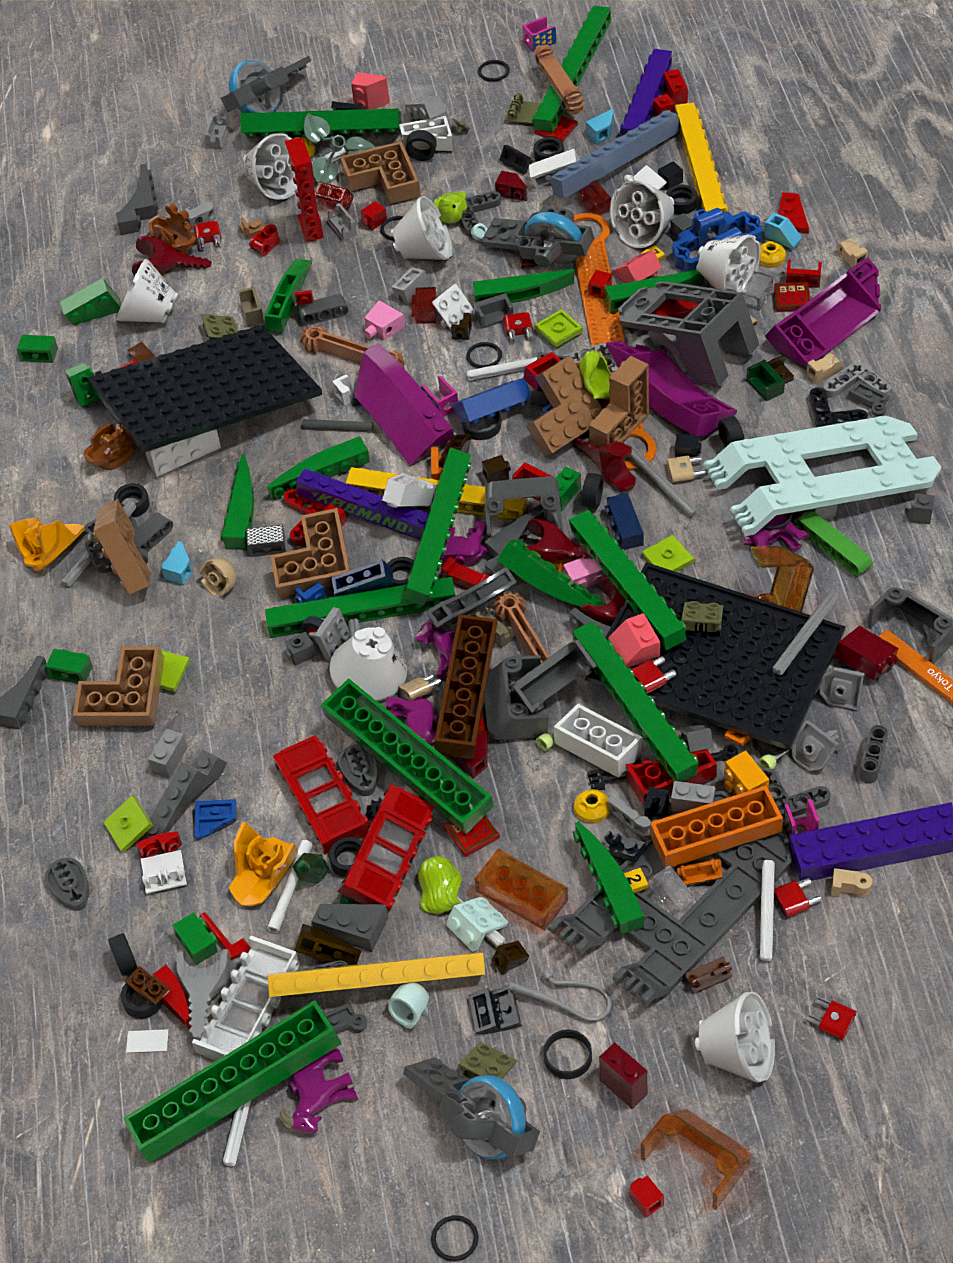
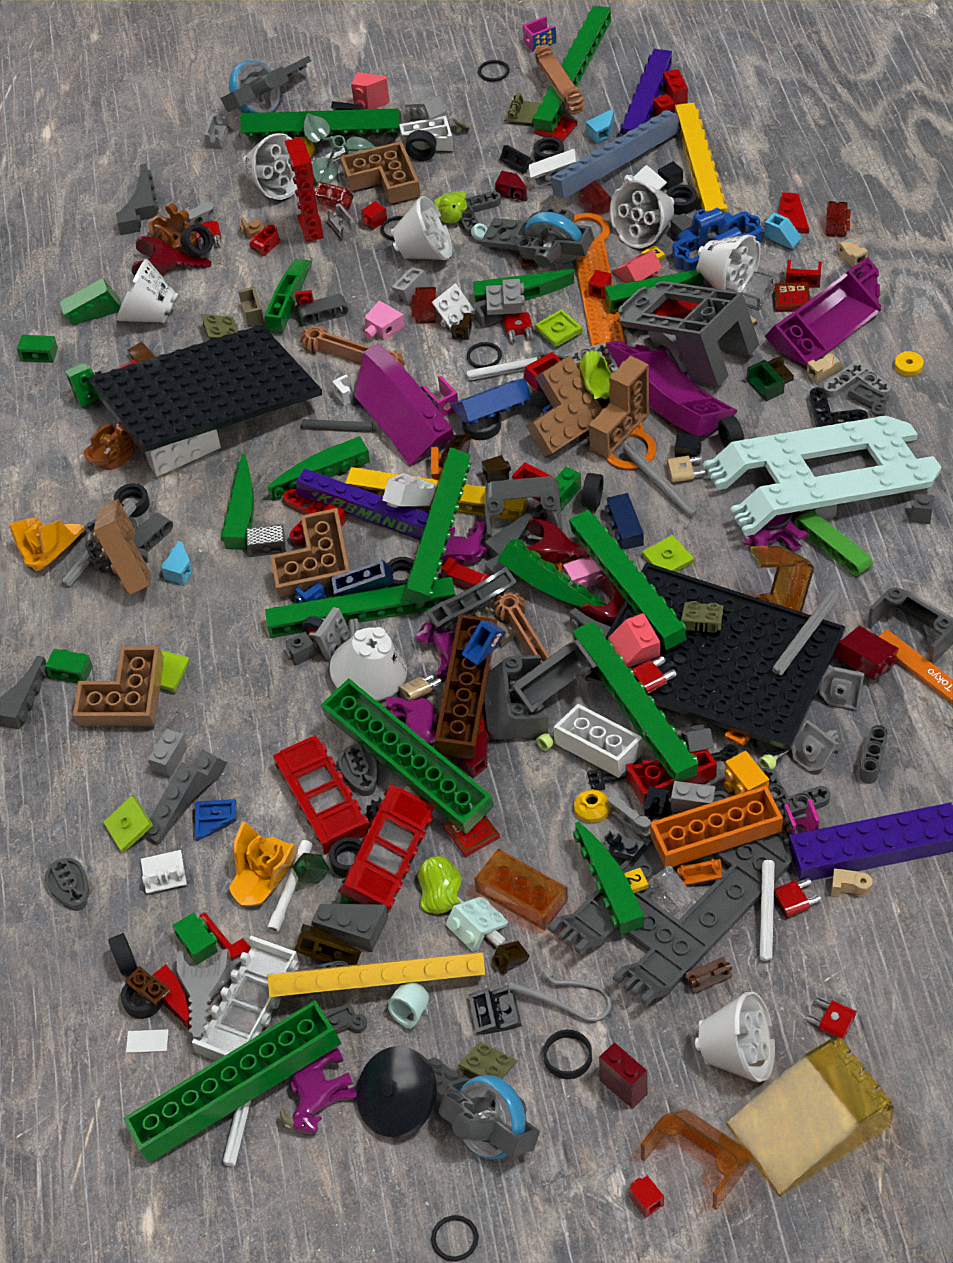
(165, 842): red slope -> none
(186, 242): none -> black tyre
(218, 576): tan cylinder -> none
(396, 1092): none -> black dish
(483, 641): none -> blue slope
(505, 297): none -> light grey plate
(610, 462): dark red animal -> none
(772, 258): yellow piece -> none
(812, 1116): none -> clear yellow windscreen
(837, 219): none -> clear red brick
(909, 363): none -> yellow piece

